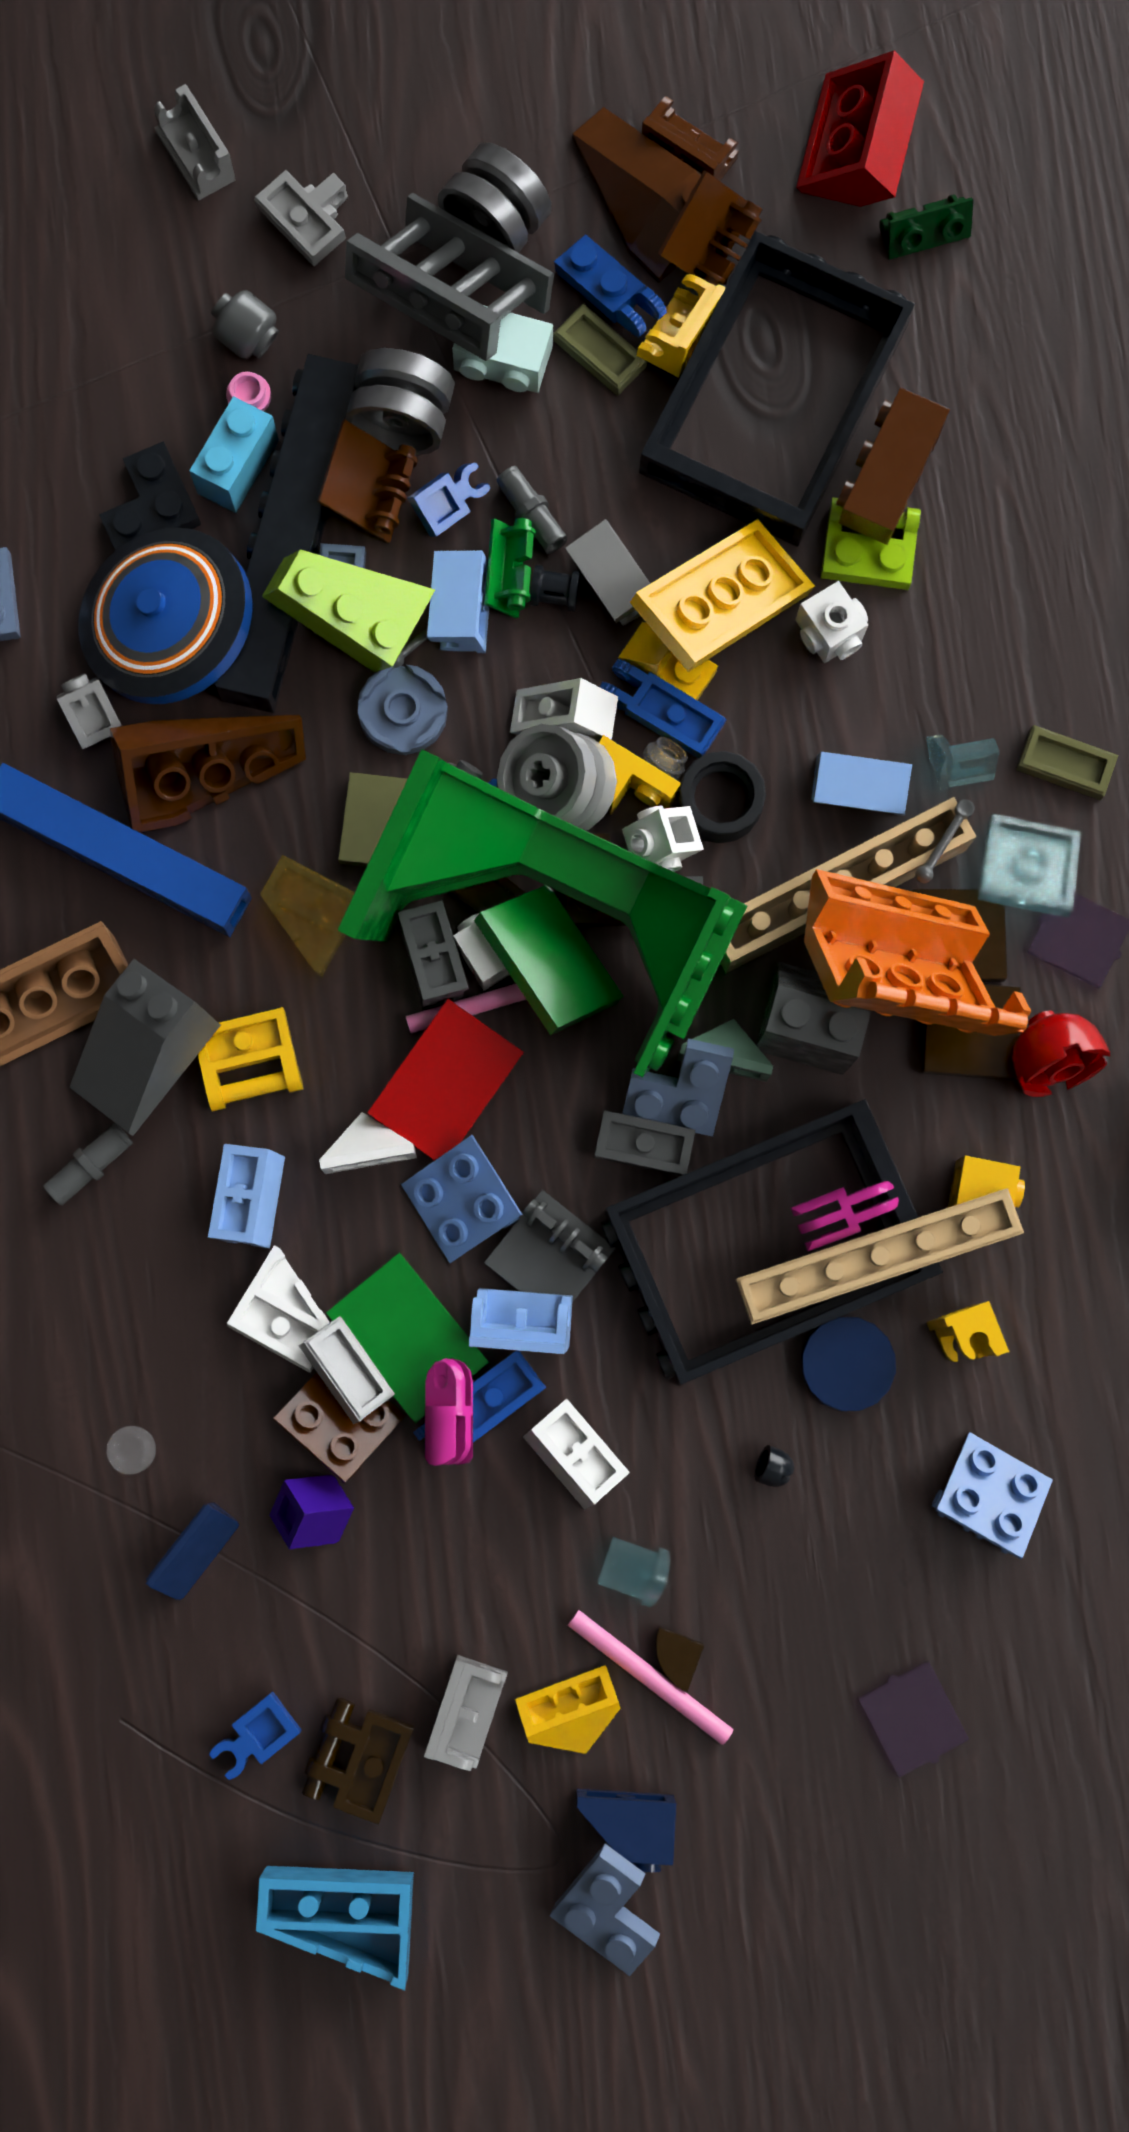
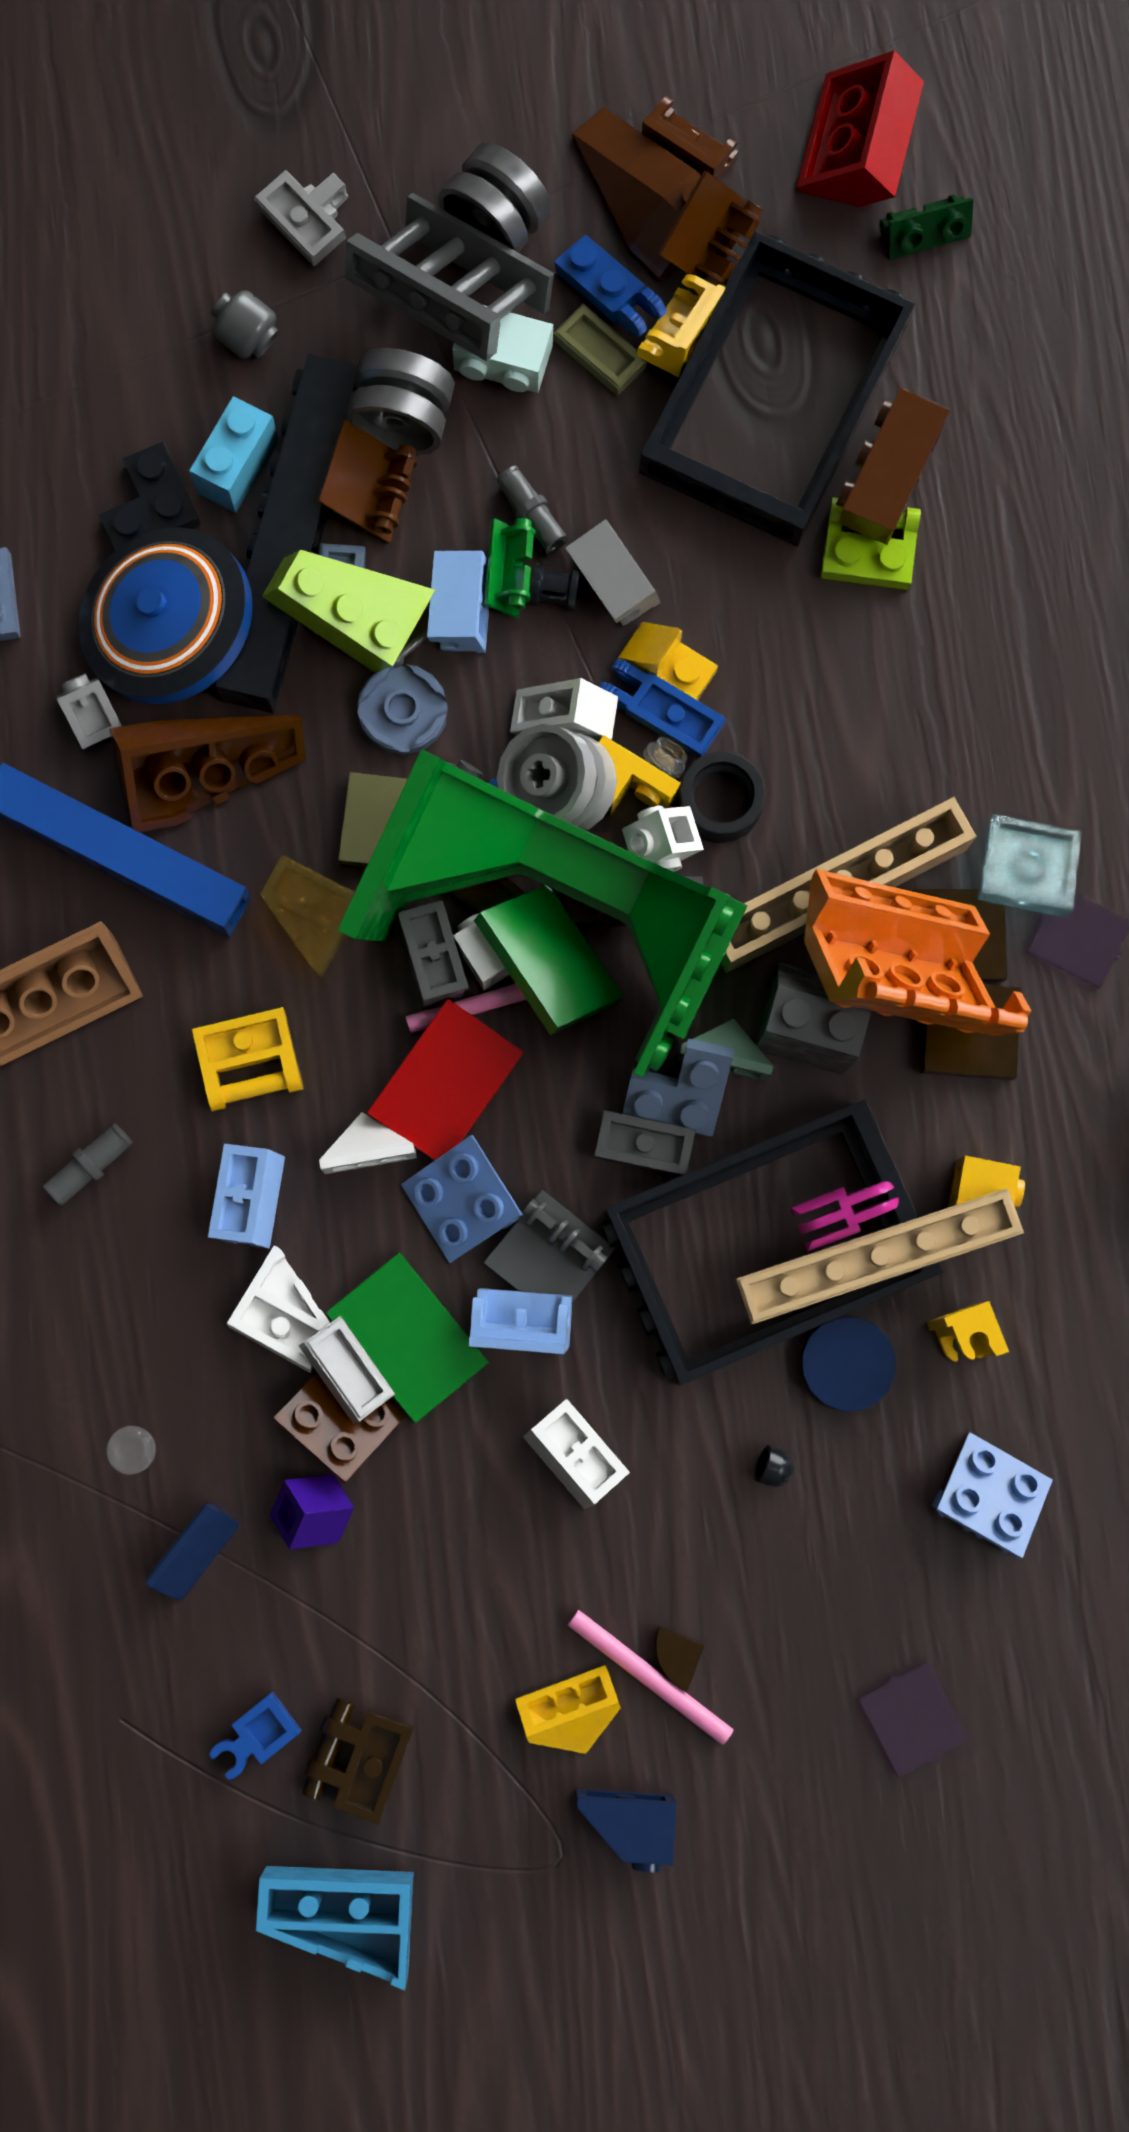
(139, 1046): dark grey slope -> none
(194, 144): light grey hinge -> none
(250, 389): bright pink plate -> none
(442, 500): plate -> none
(449, 1413): dark pink arm -> none
(465, 1713): light grey hinge -> none
(500, 1393): blue hinge -> none
(597, 1915): sand blue plate -> none
(635, 1570): clear light blue tile -> none
(722, 595): yellow plate -> none
(832, 623): white brick -> none
(861, 783): light blue hinge -> none
(962, 762): clear light blue tile -> none
(963, 810): dark grey hinge -> none
(1057, 1051): red cylinder -> none
(1067, 762): olive tile -> none

